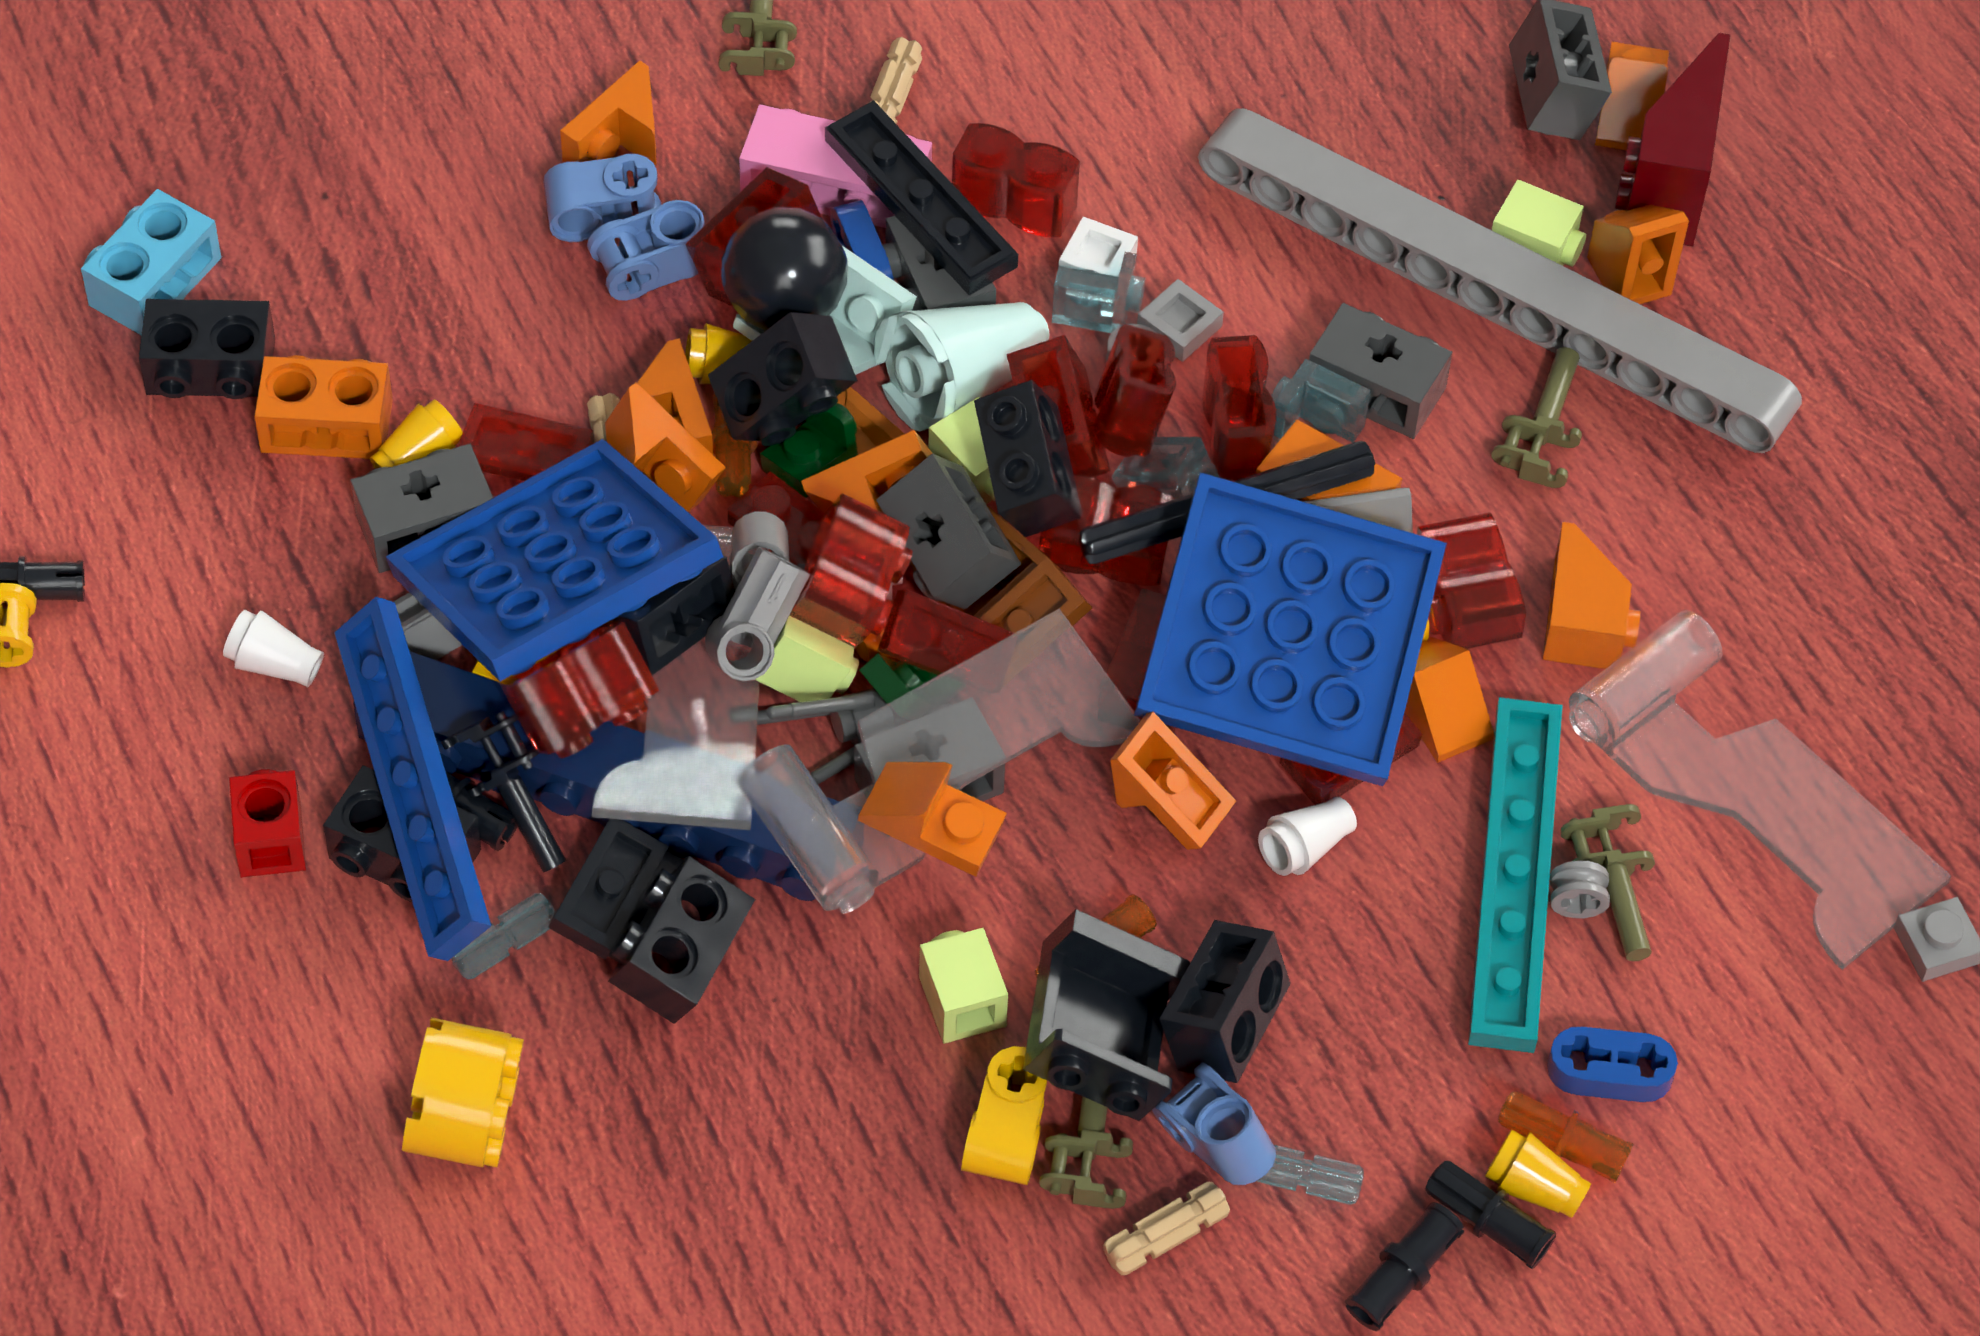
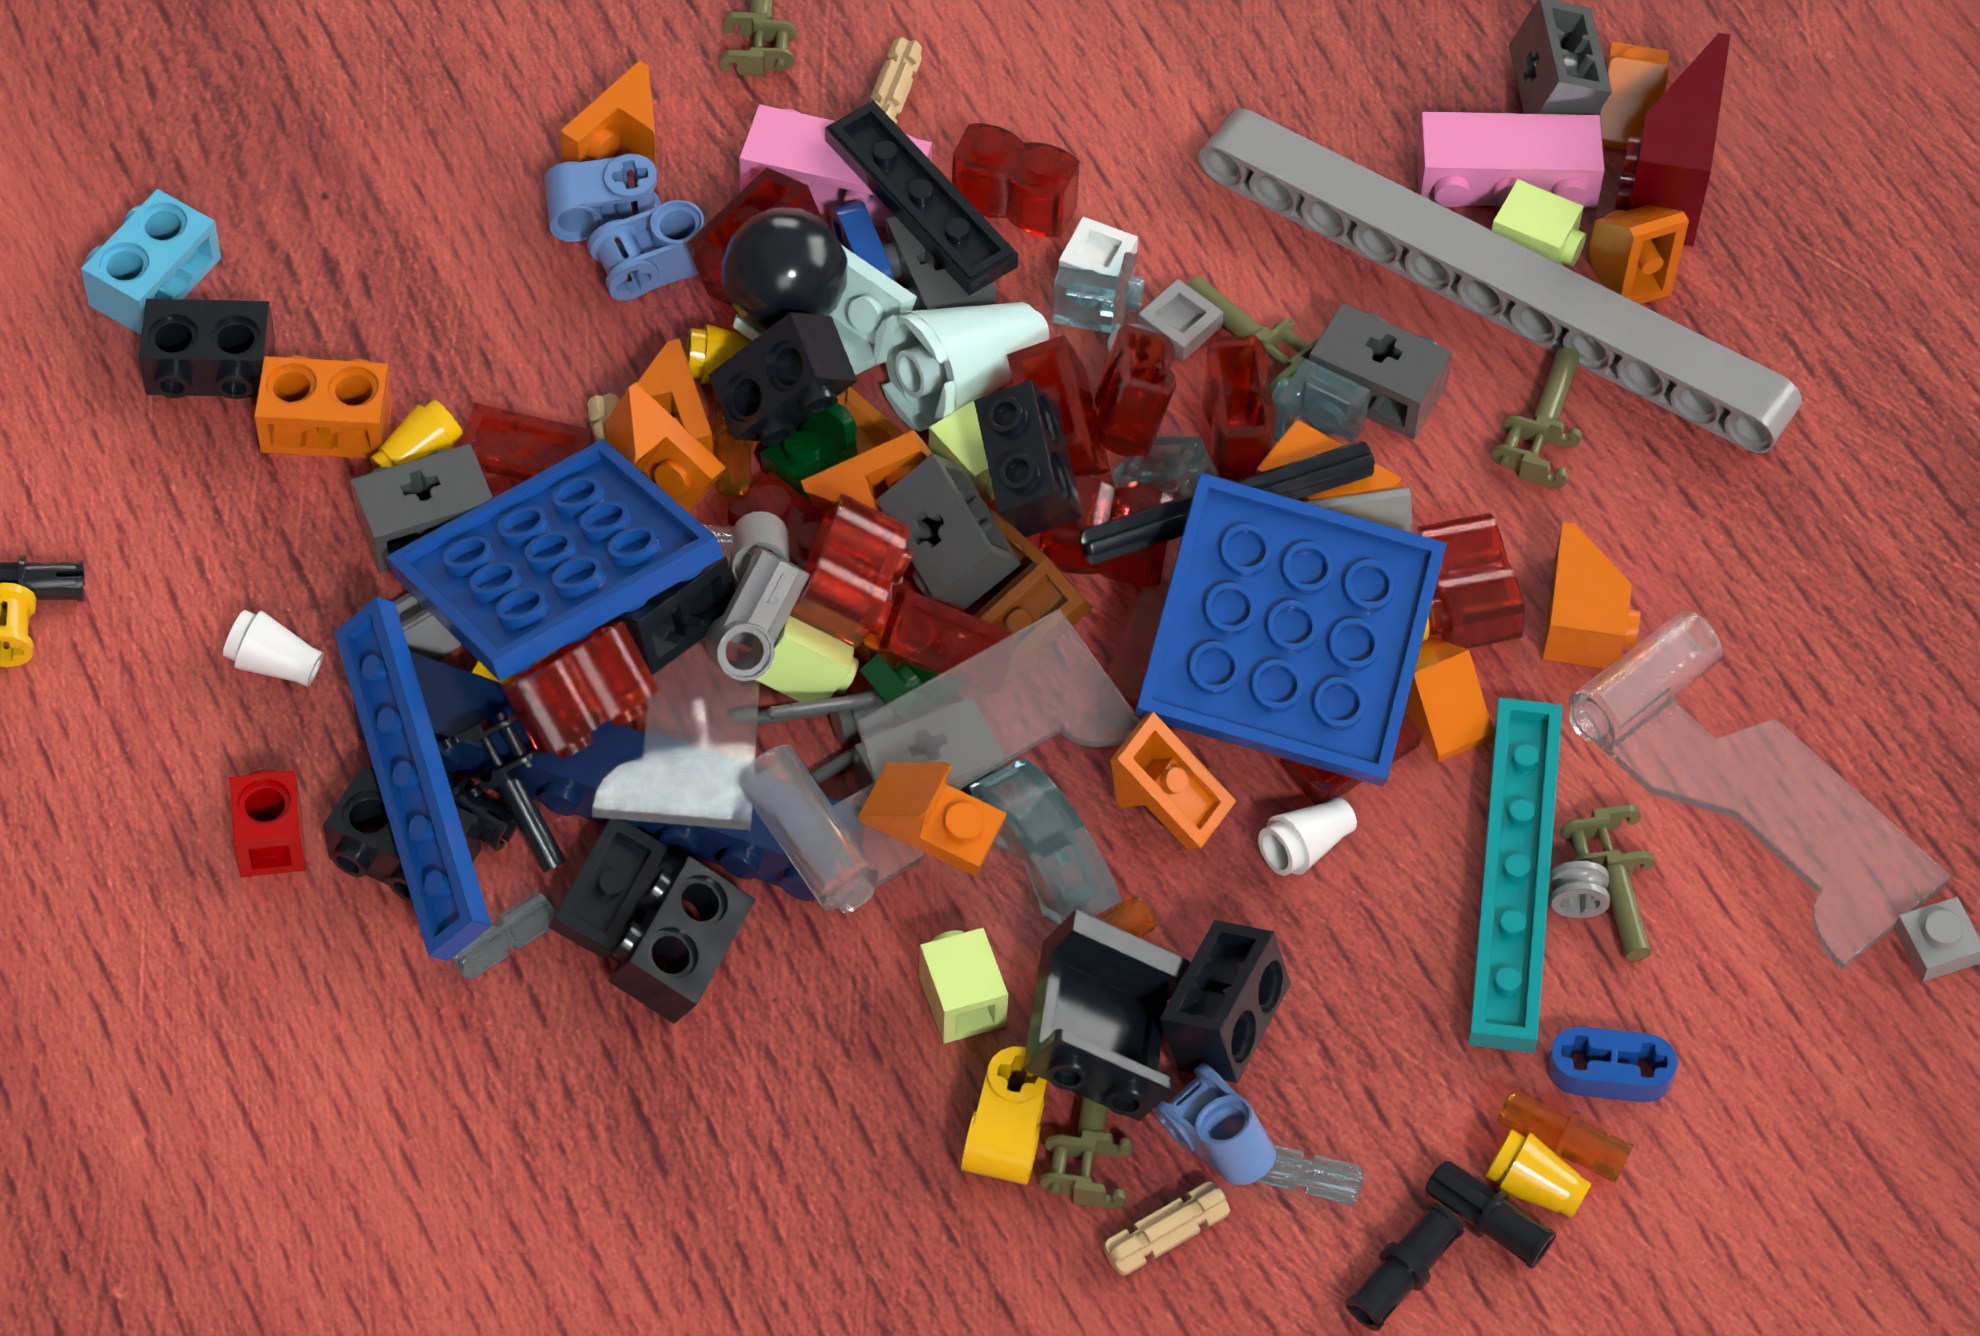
(462, 1093): yellow brick -> none
(1050, 841): none -> clear light blue brick
(1243, 325): none -> olive piece
(1482, 155): none -> bright pink brick

